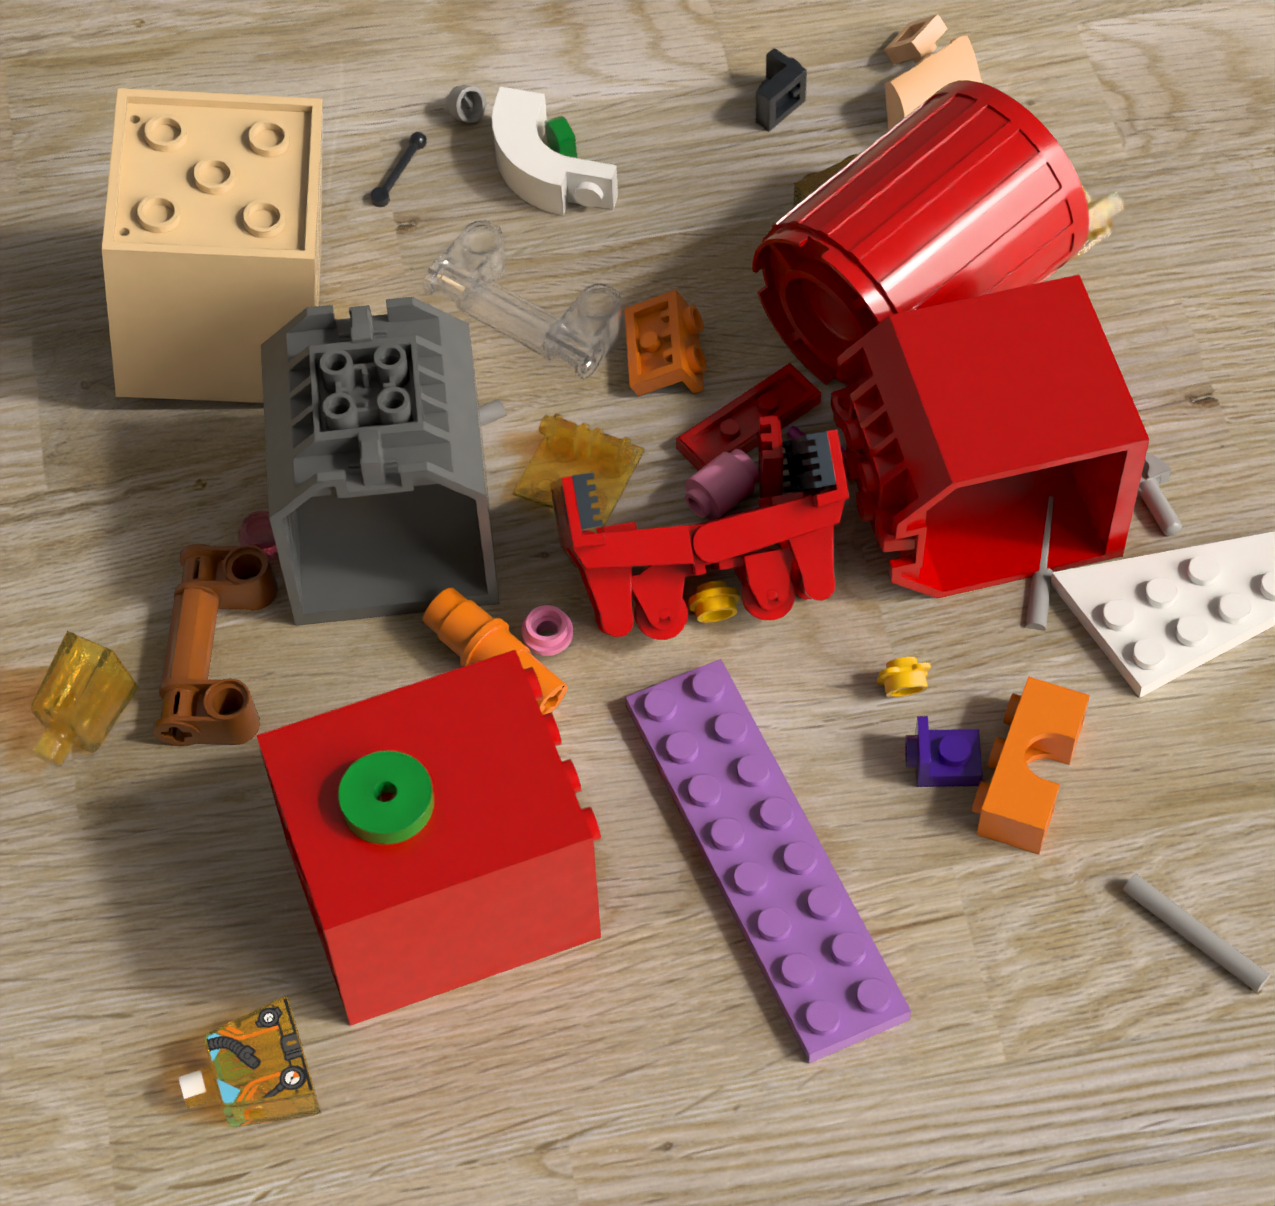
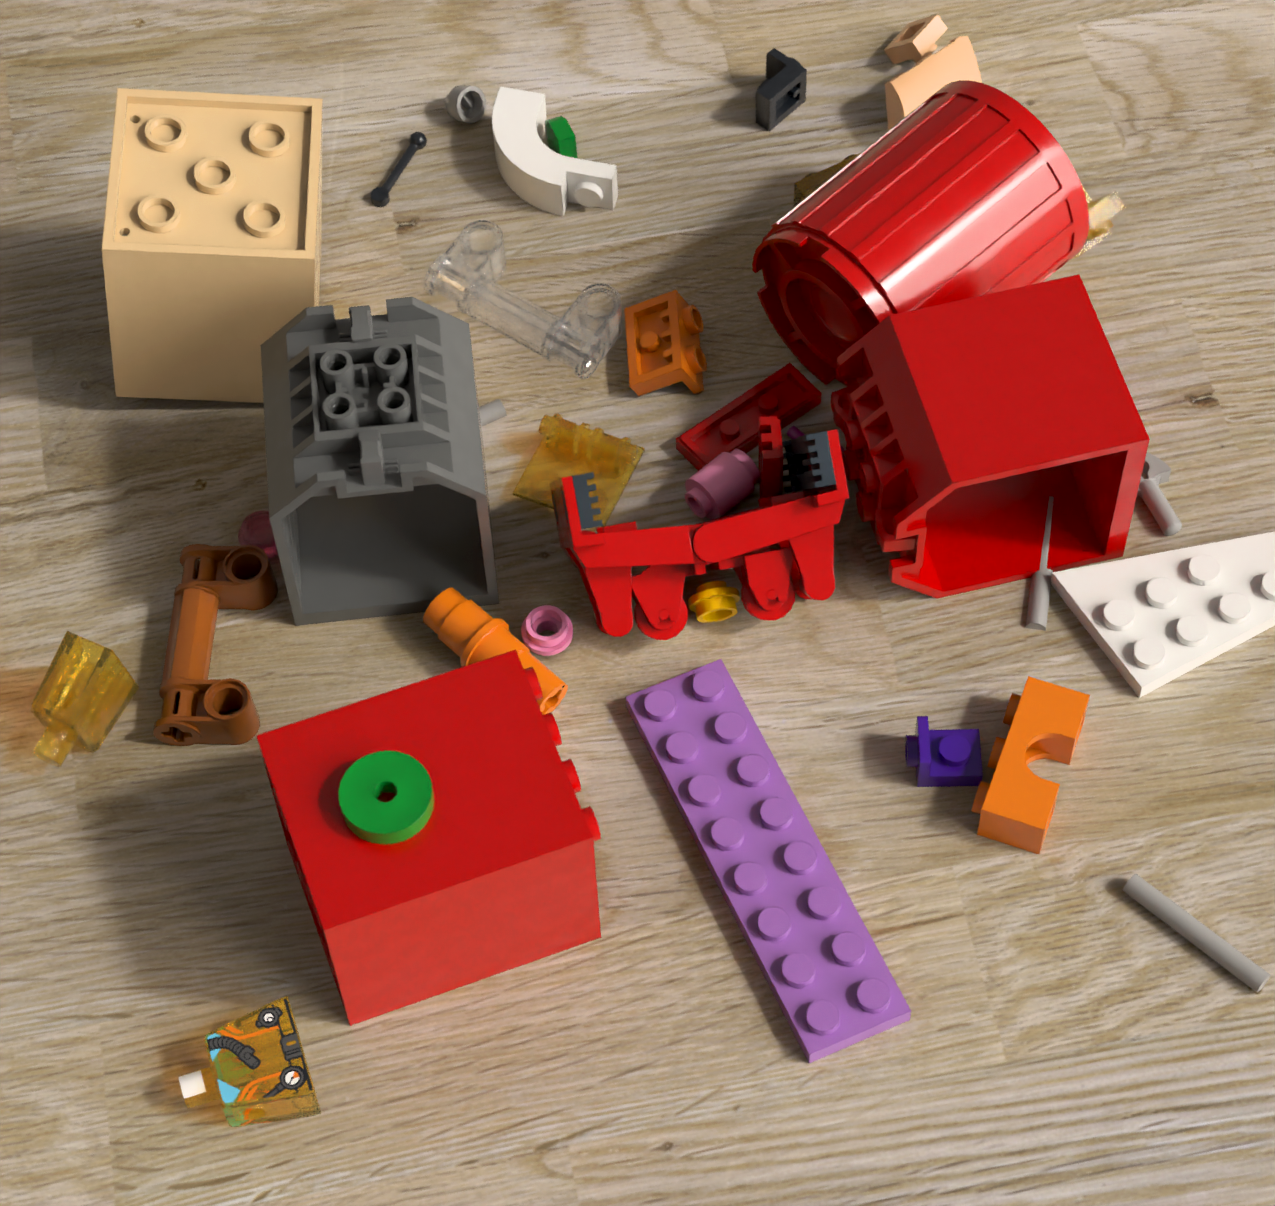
(904, 677): yellow plate -> none

